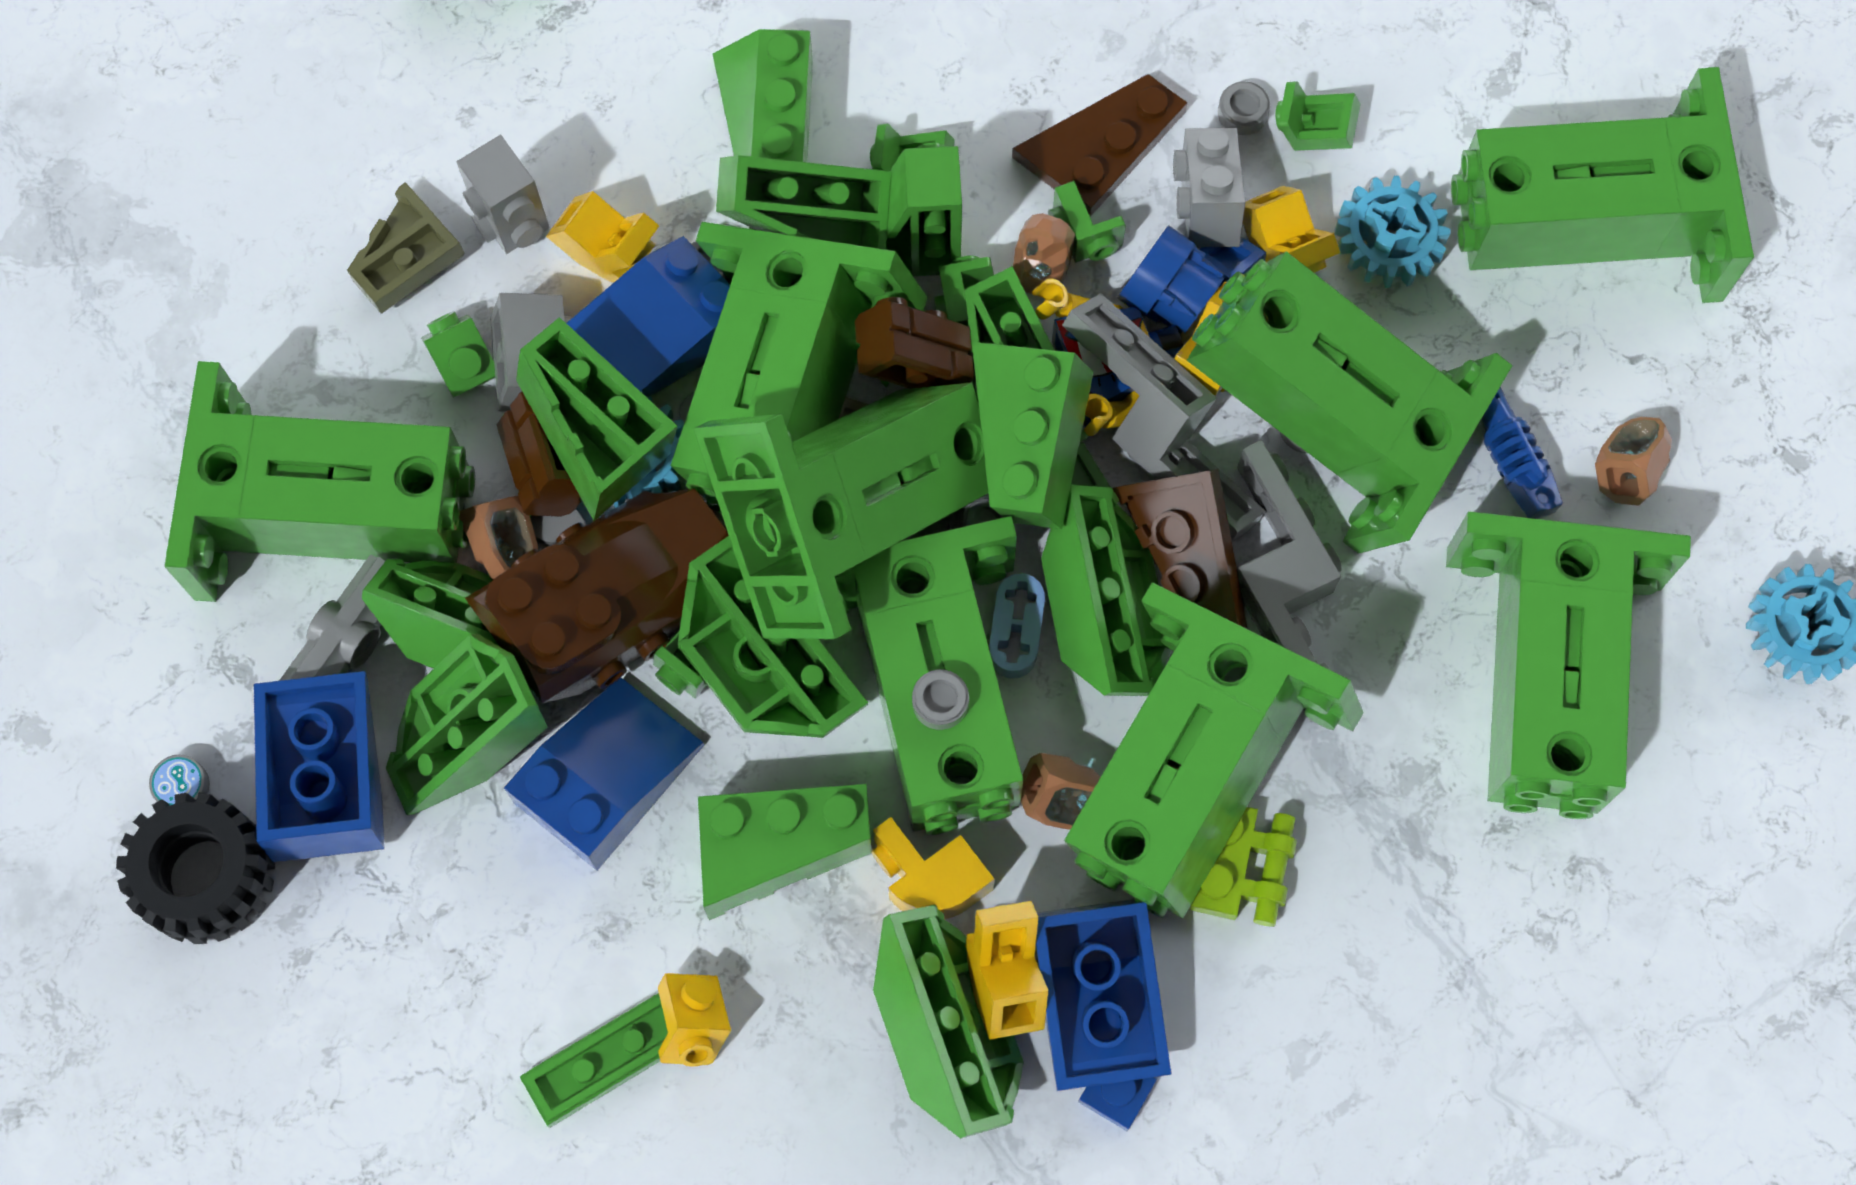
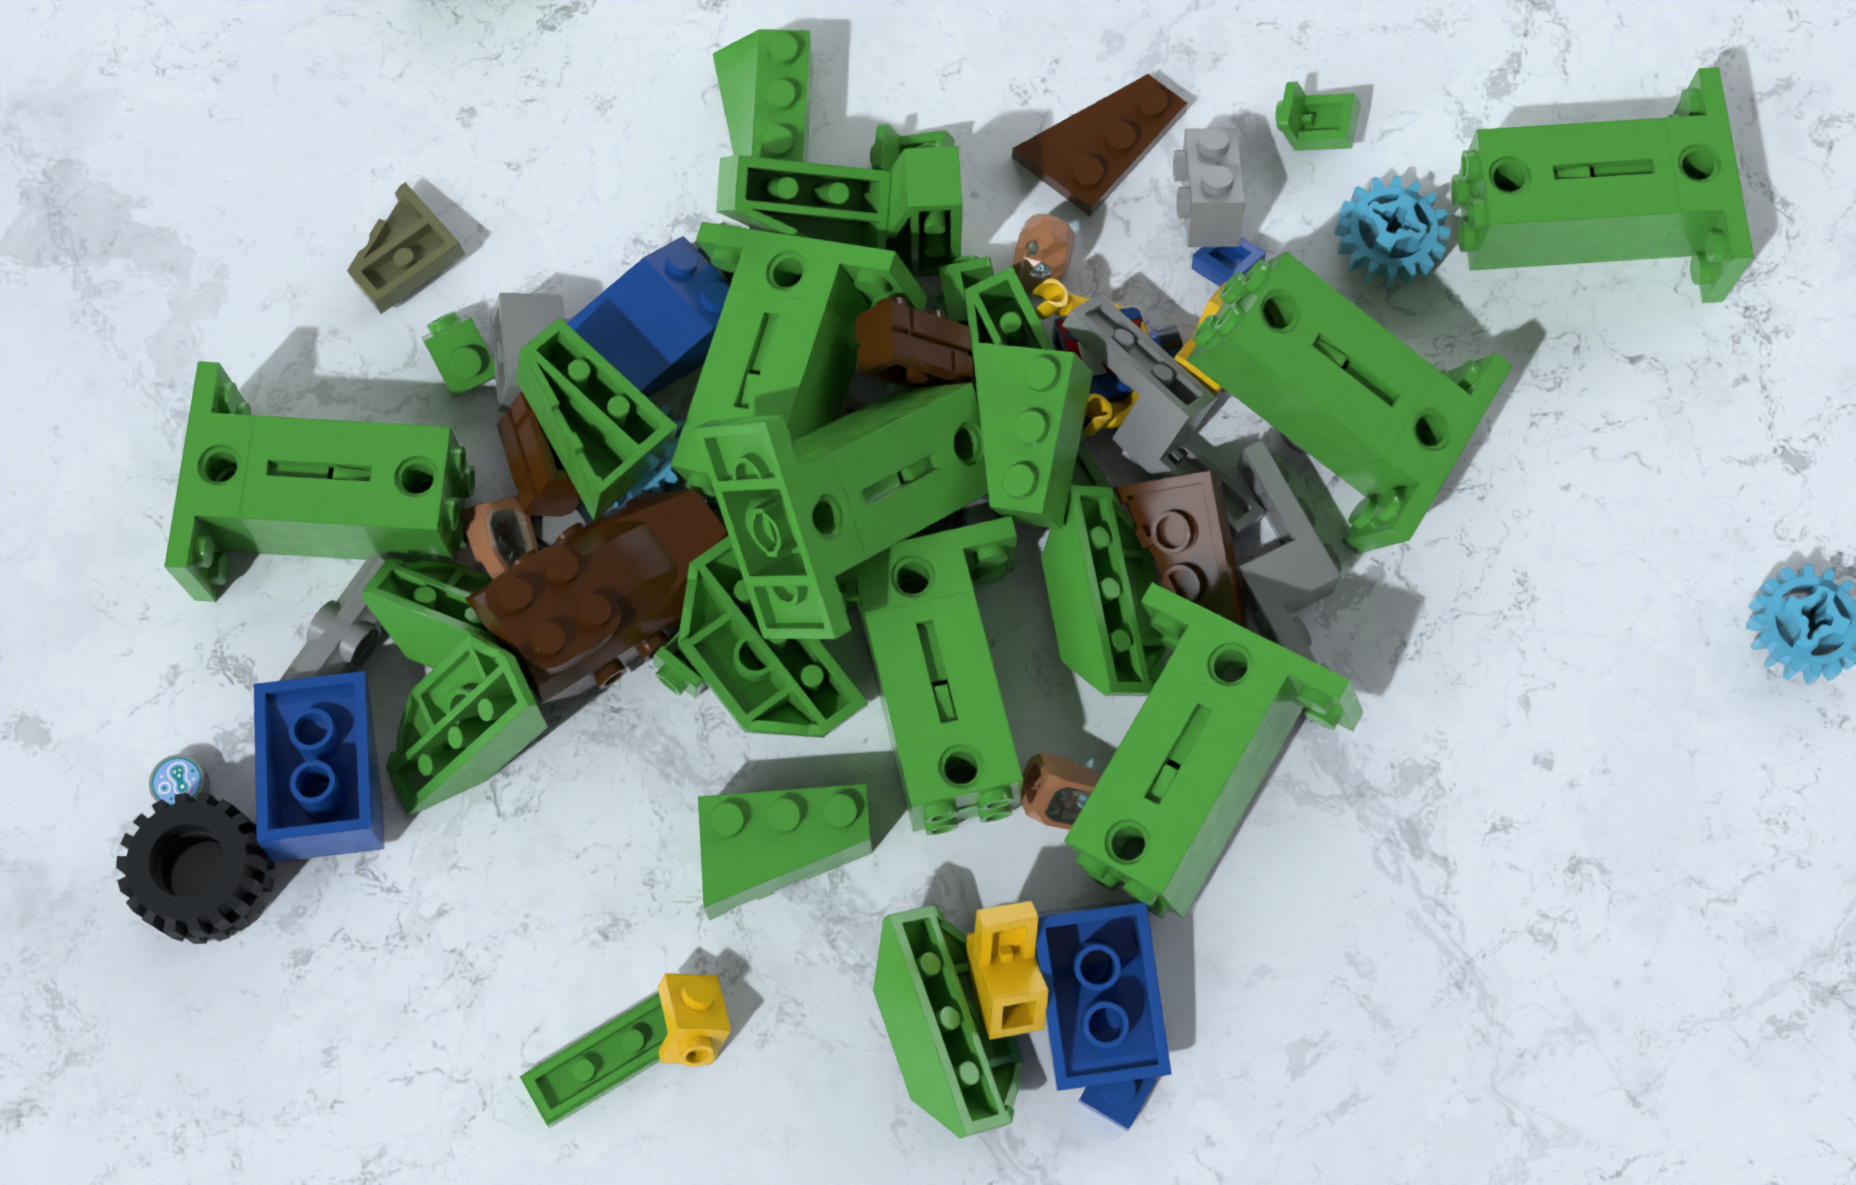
(502, 196): light grey brick -> none
(602, 237): yellow brick -> none
(603, 771): blue slope -> none
(940, 699): light grey tile -> none
(948, 879): yellow brick -> none
(1004, 624): light blue beam -> none
(1091, 240): bright green bracket -> none
(1172, 282): blue piece -> none
(1227, 883): lime plate -> none
(1244, 107): light grey tile -> none
(1282, 223): yellow brick -> none
(1520, 460): blue hinge -> none
(1562, 652): bright green brick -> none
(1633, 460): nougat rock -> none

